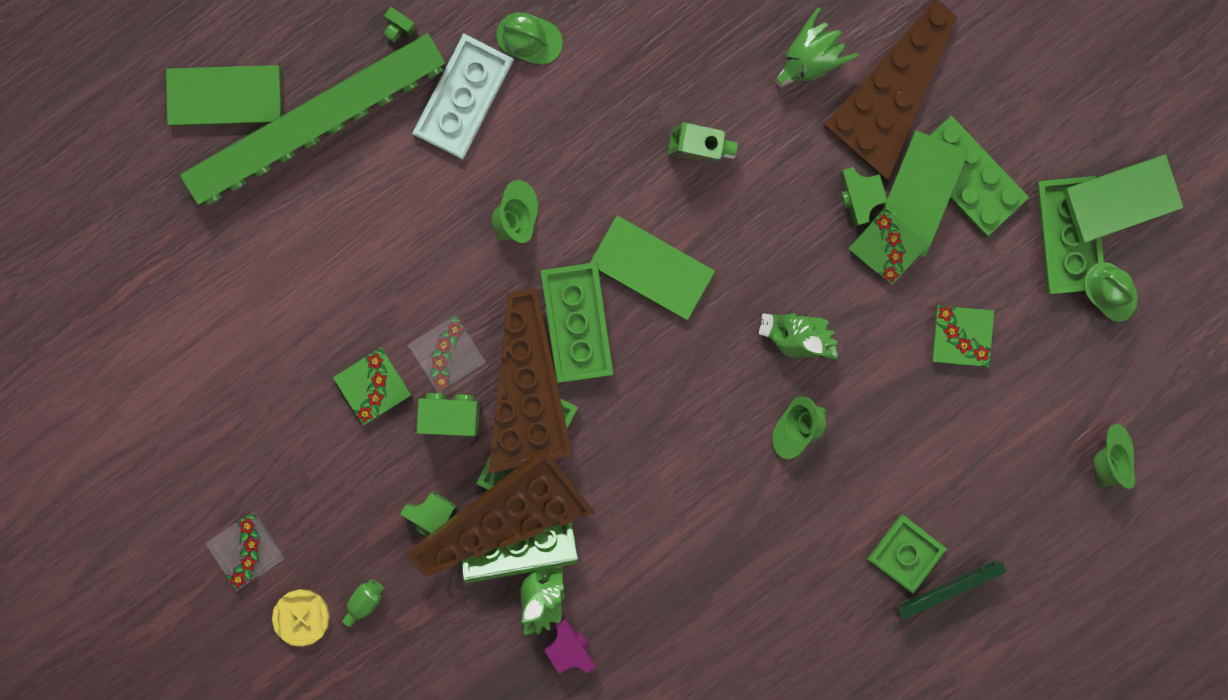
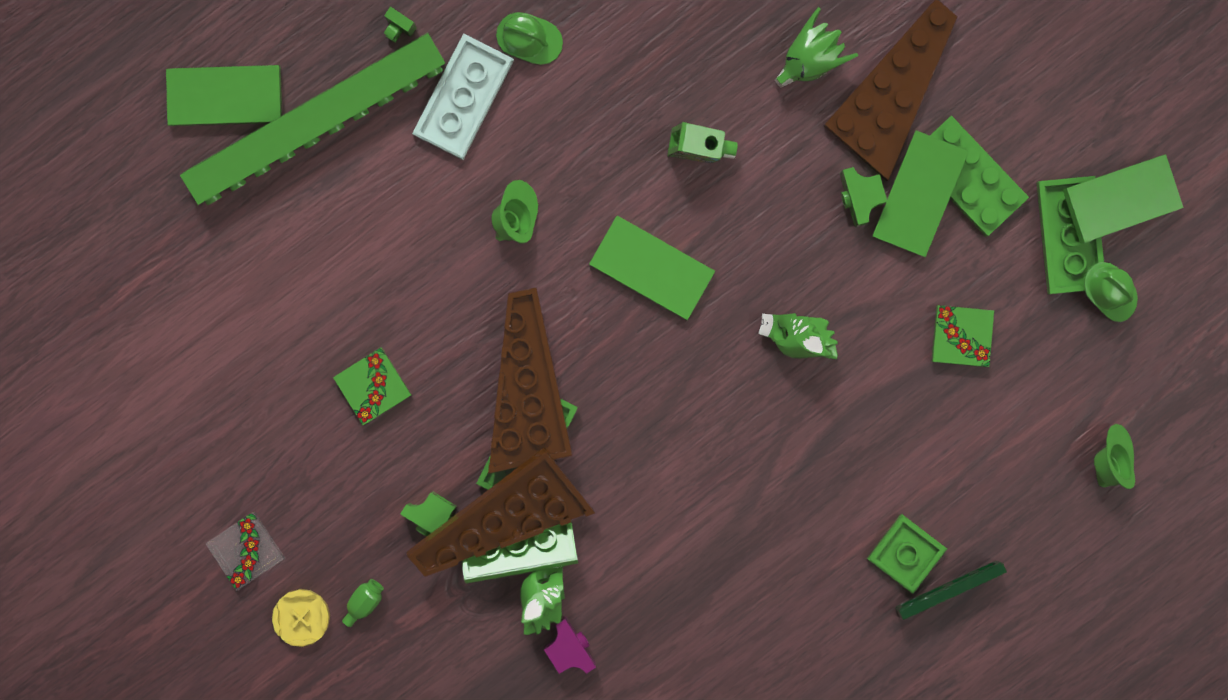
(447, 353): clear tile -> none
(448, 416): bright green brick -> none
(577, 322): bright green plate -> none
(798, 427): bright green piece -> none
(889, 245): bright green tile -> none

